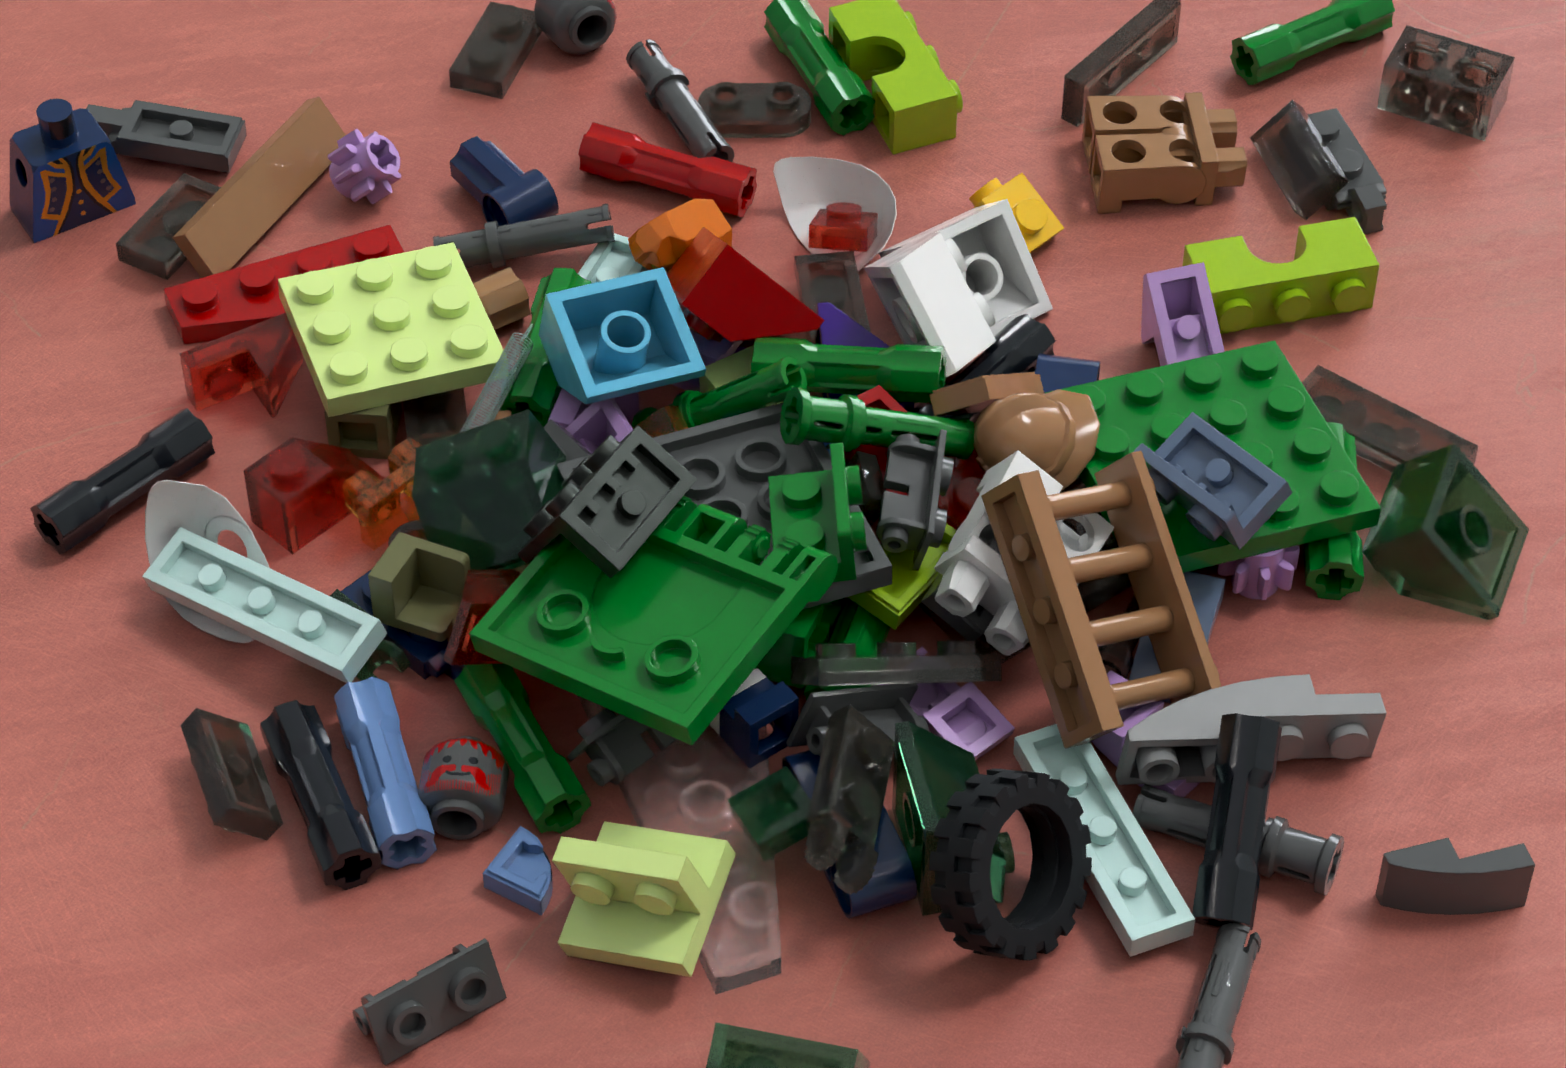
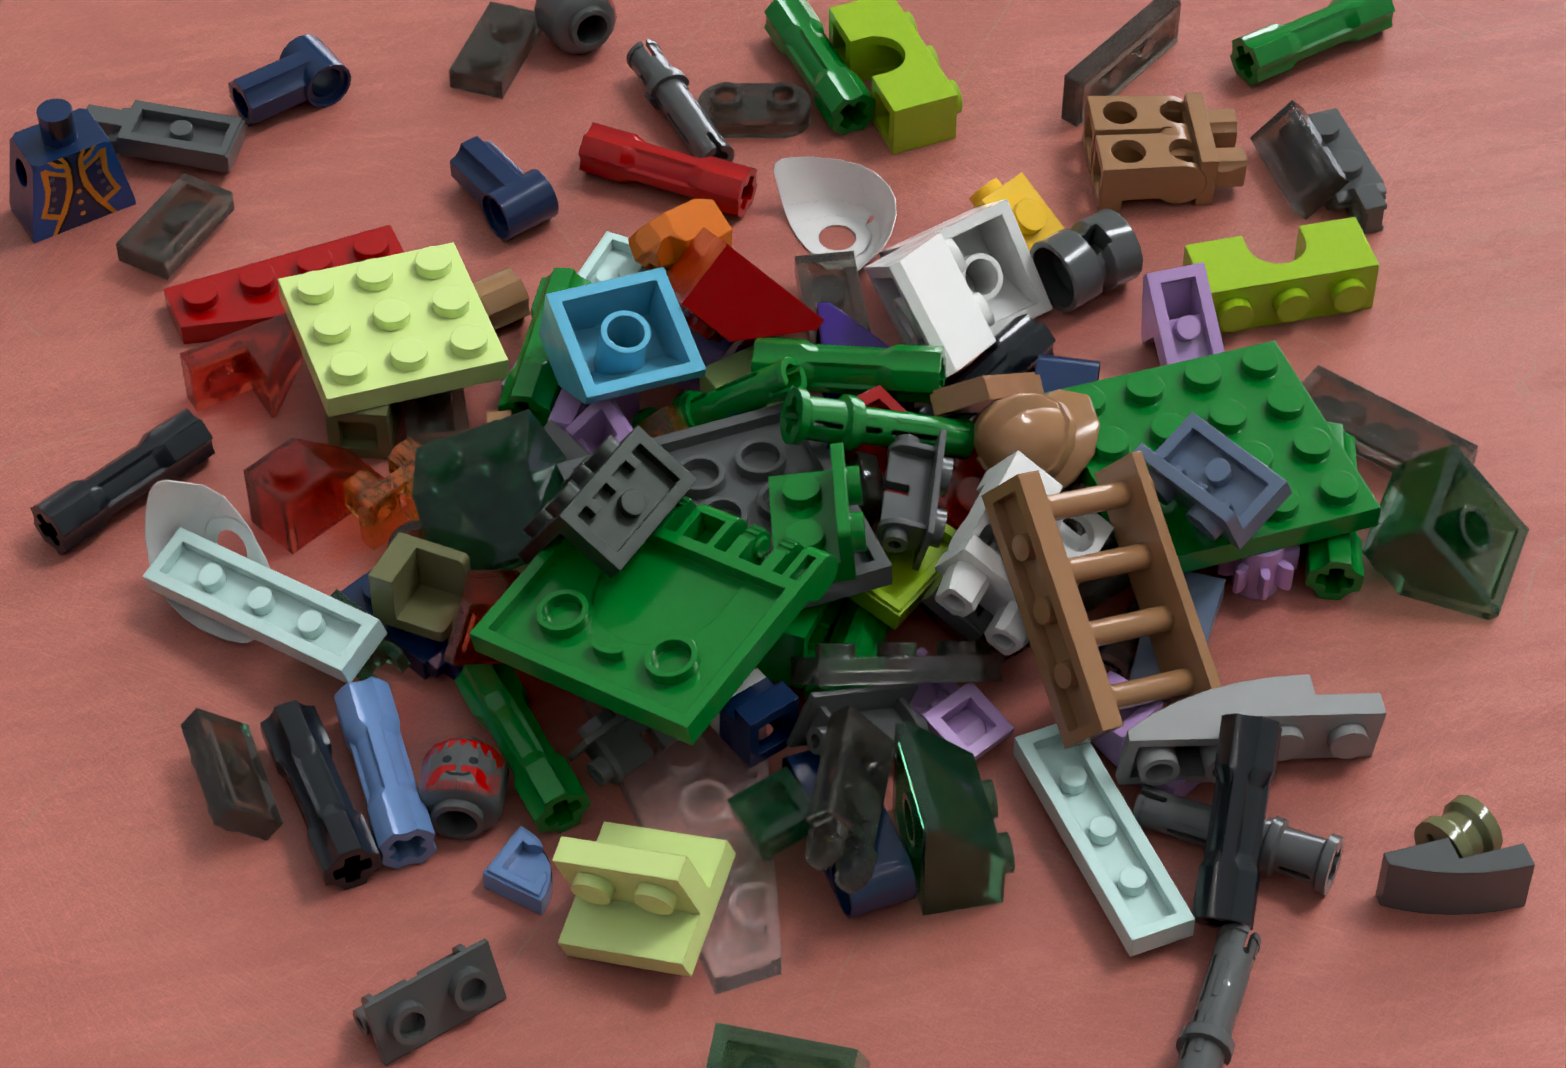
(260, 190): medium nougat tile -> none
(302, 74): none -> dark blue piece
(364, 166): lavender gear -> none
(509, 388): light aqua piece -> none
(531, 237): dark grey pin -> none
(843, 228): clear red plate -> none
(966, 855): black tyre -> none
(1087, 259): none -> dark grey wheel
(1445, 82): clear smoke brick -> none
(1466, 824): none -> olive wheel

